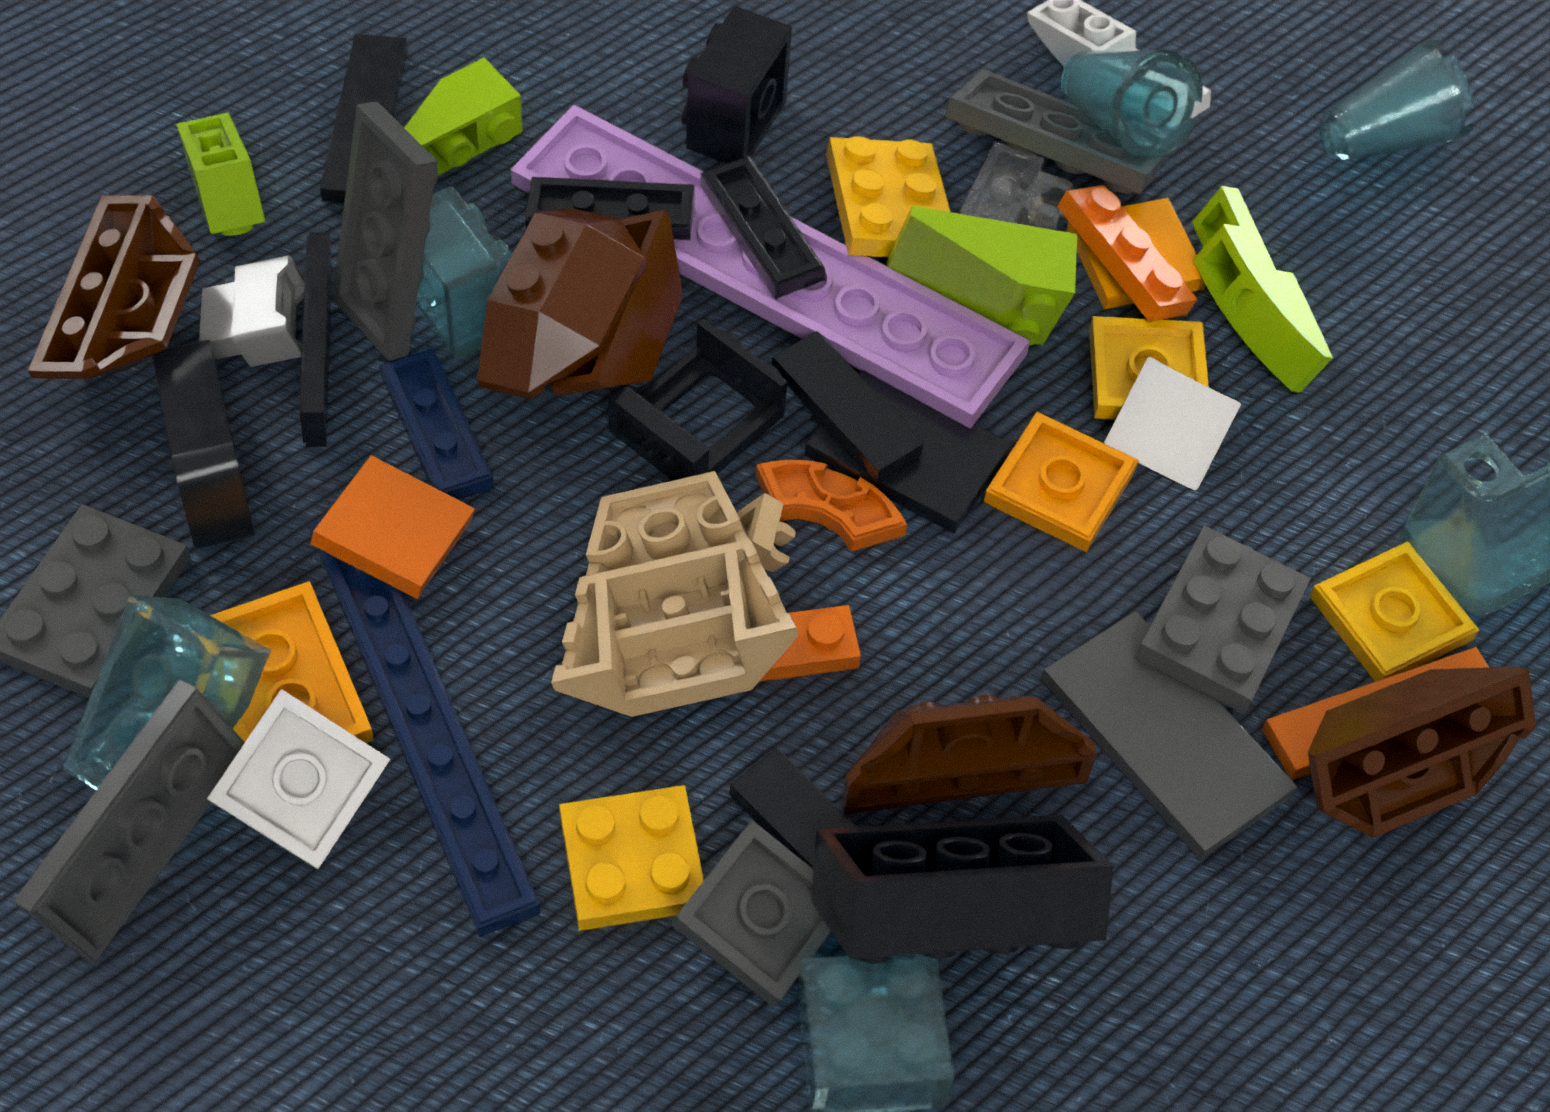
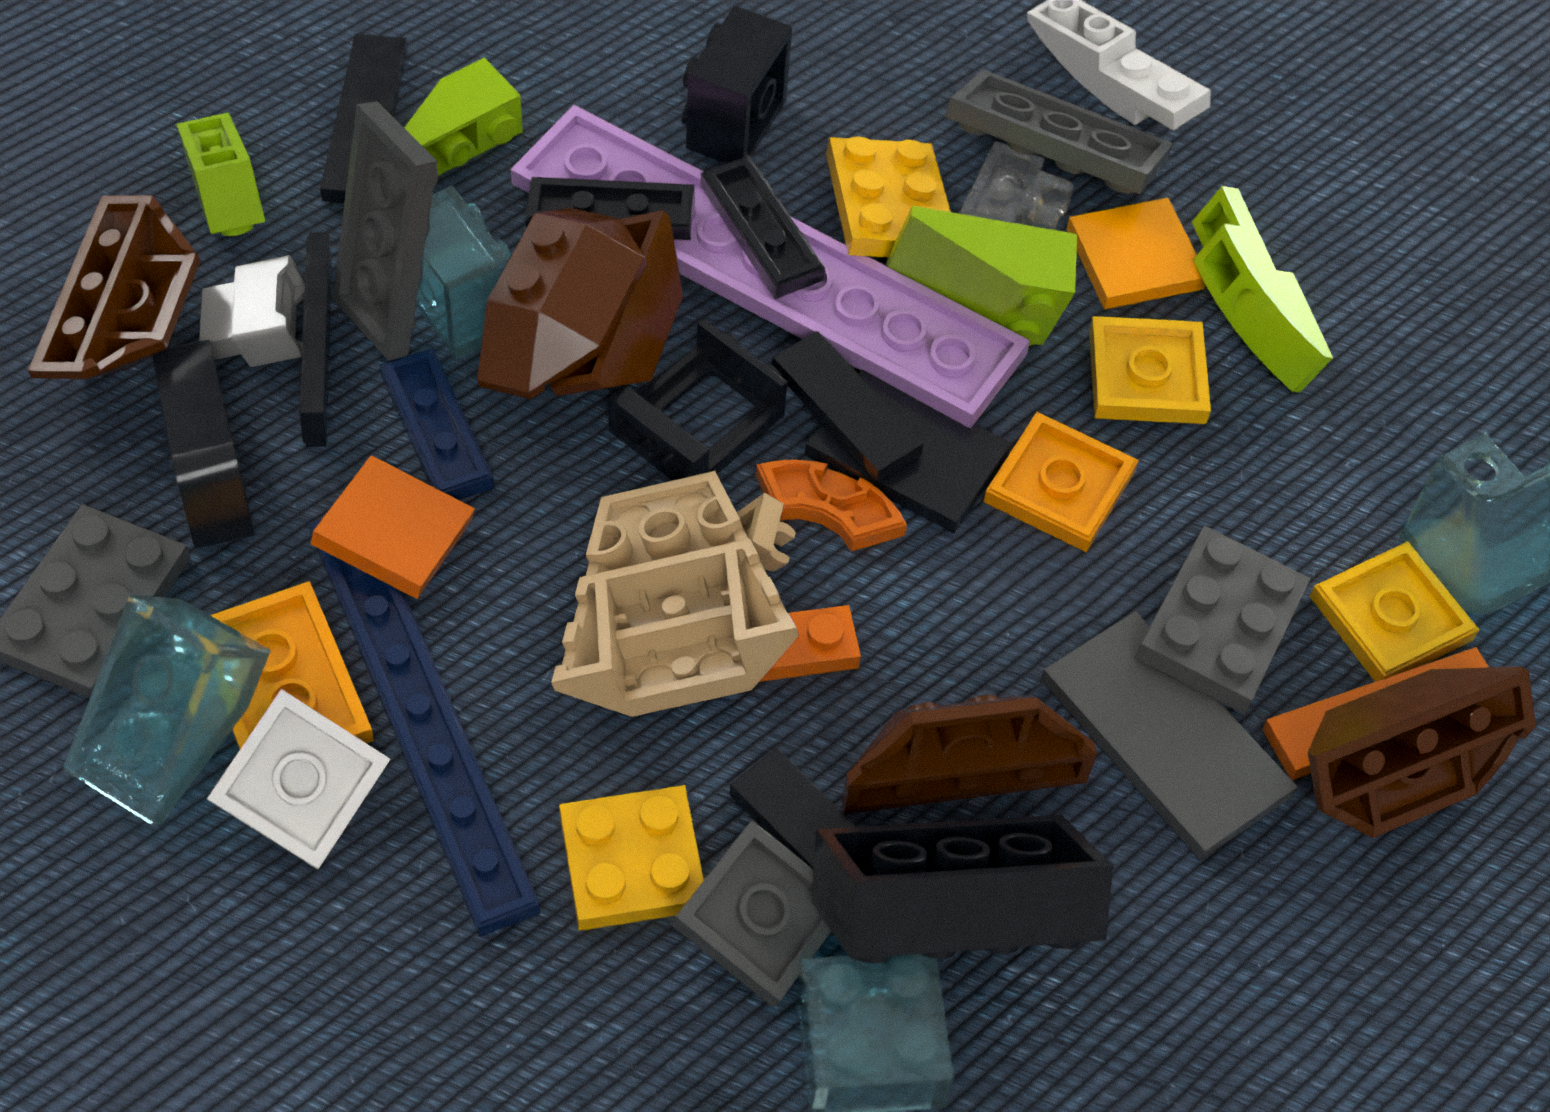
(132, 824): dark grey tile -> none
(1127, 253): orange plate -> none
(1136, 96): clear light blue cone -> none
(1172, 424): white sticker -> none
(1403, 107): clear light blue cone -> none

